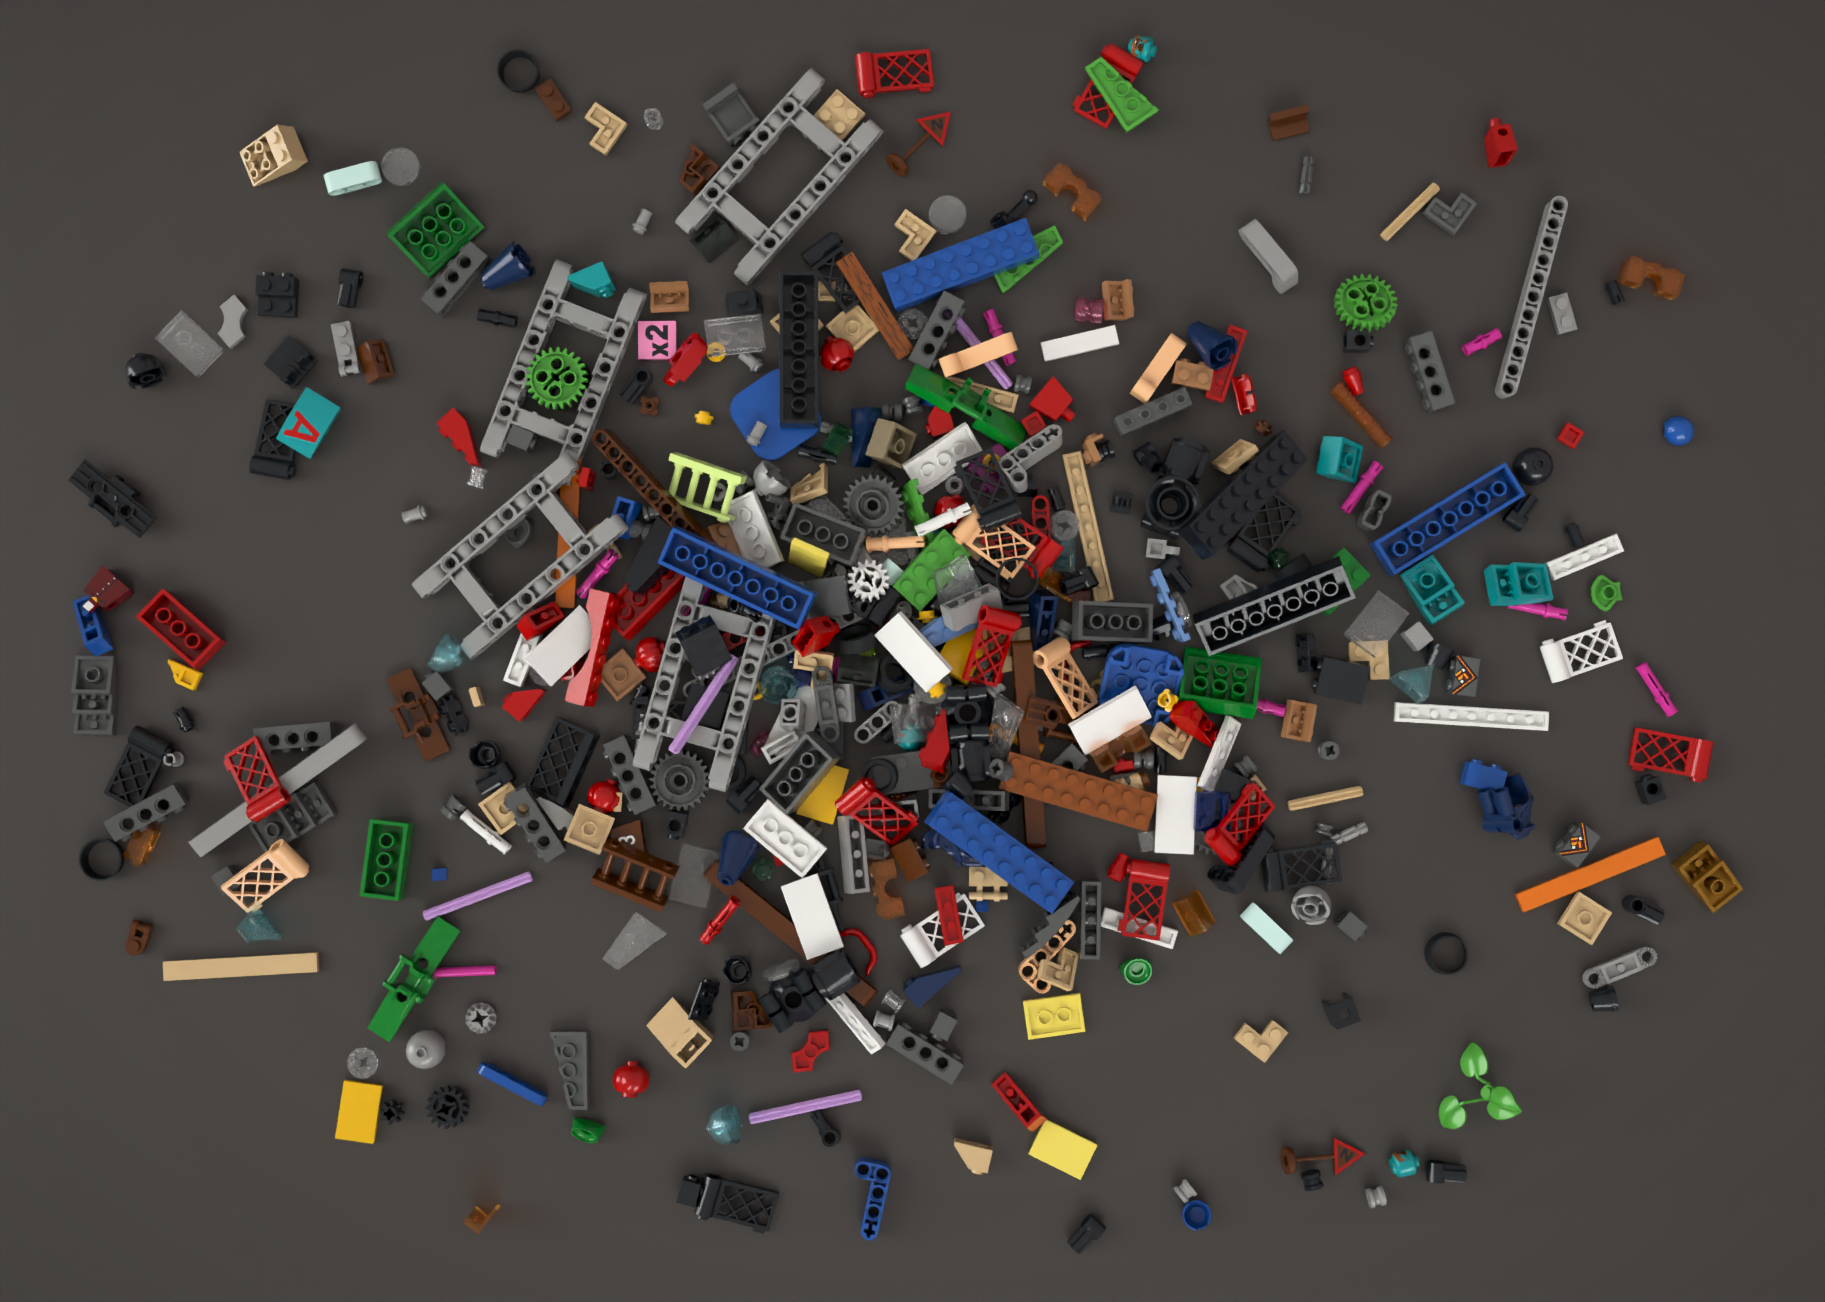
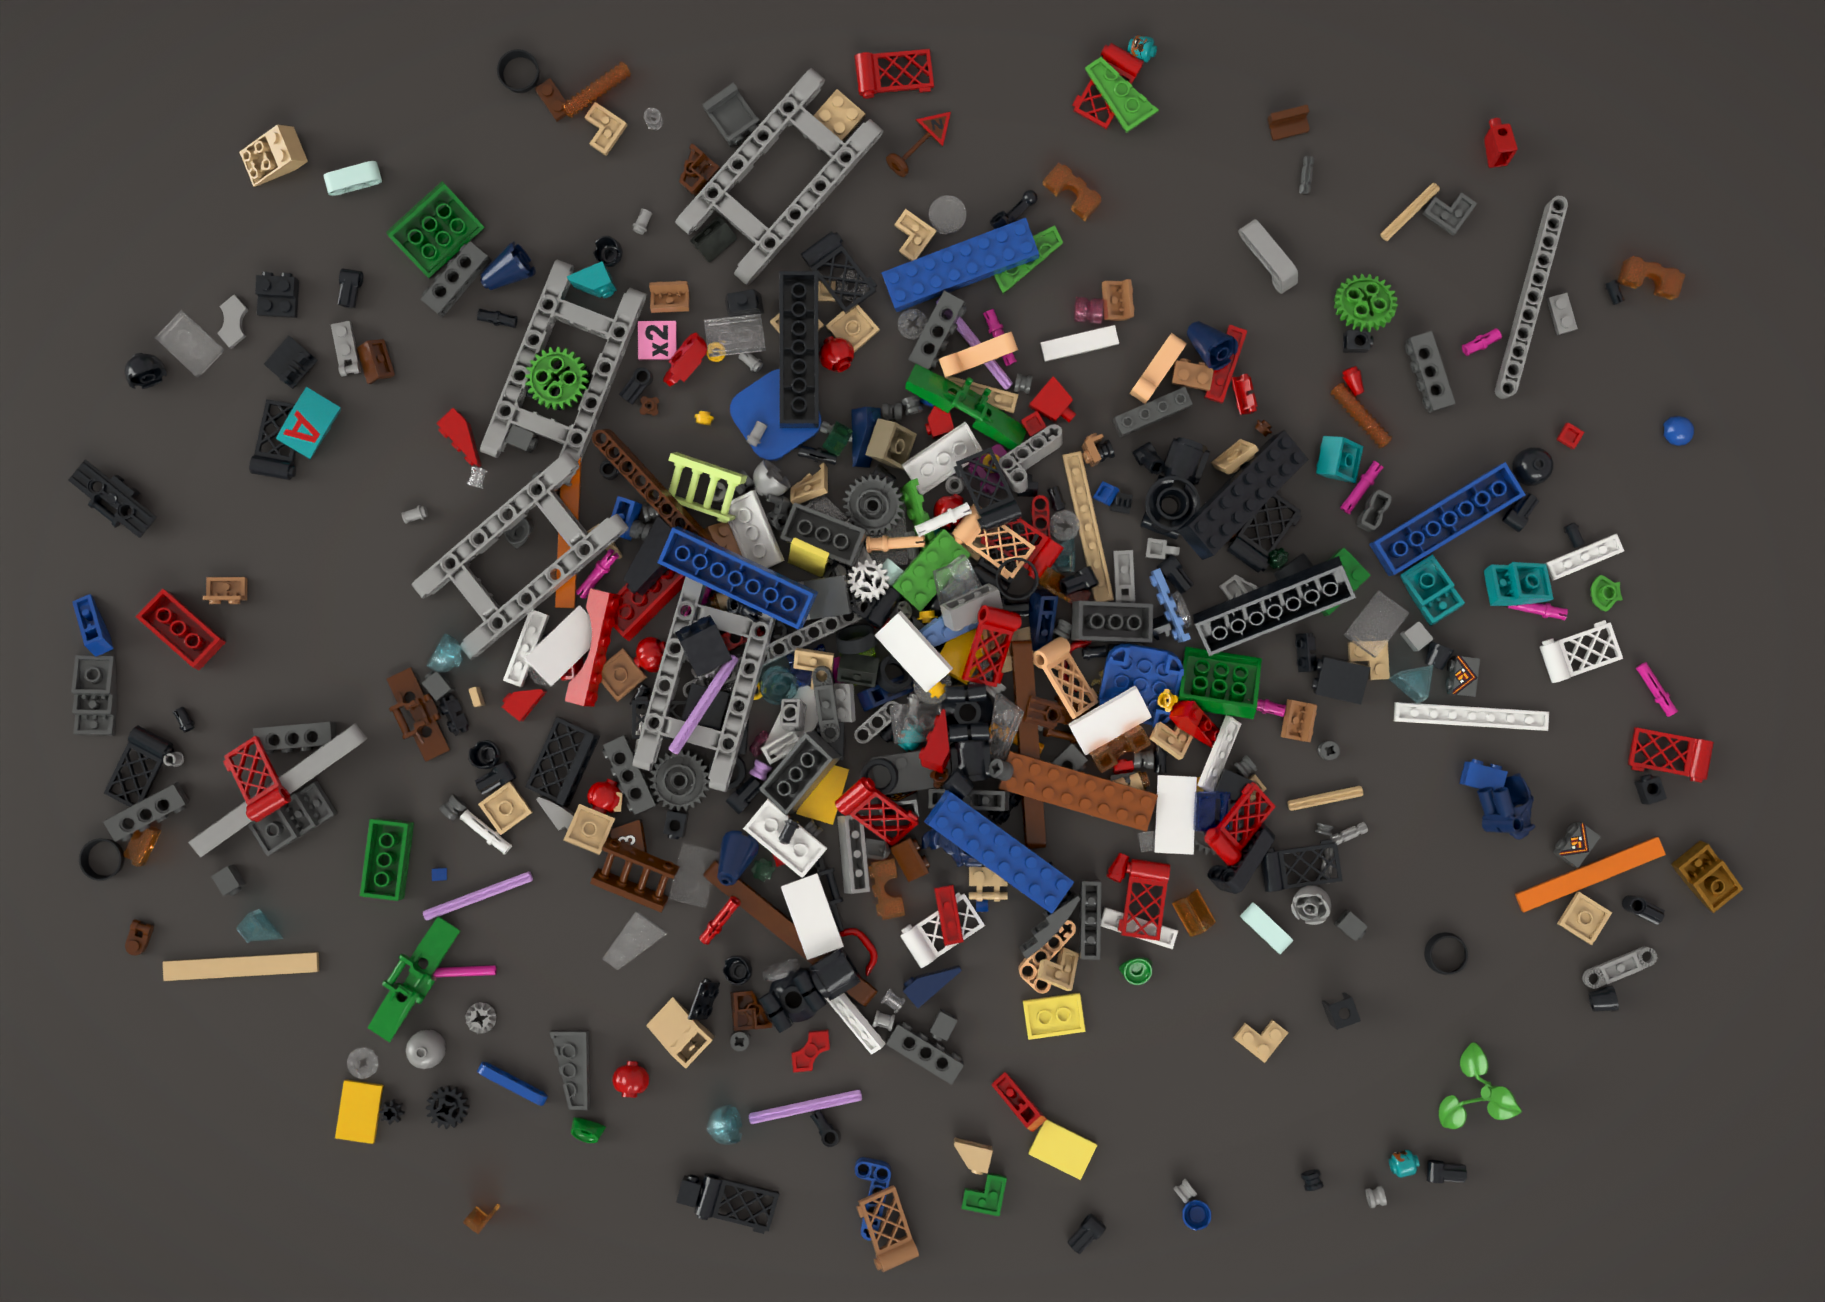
(105, 591): dark red torso -> none
(185, 675): yellow tile -> none
(226, 589): none -> medium nougat bracket
(285, 860): light nougat piece -> none
(400, 166): clear tile -> none
(523, 795): dark grey brick -> none
(540, 620): red slope -> none
(586, 478): red plate -> none
(596, 89): none -> clear orange piece
(608, 251): none -> black hair
(760, 770): none -> lavender wheel
(789, 829): none -> black pin
(815, 635): red torso -> none
(874, 305): dark orange tile -> none
(893, 1252): none -> medium nougat piece
(989, 1200): none -> green plate
(1106, 493): none -> blue tile
(1124, 575): none -> light grey plate
(1342, 1154): reddish brown piece -> none

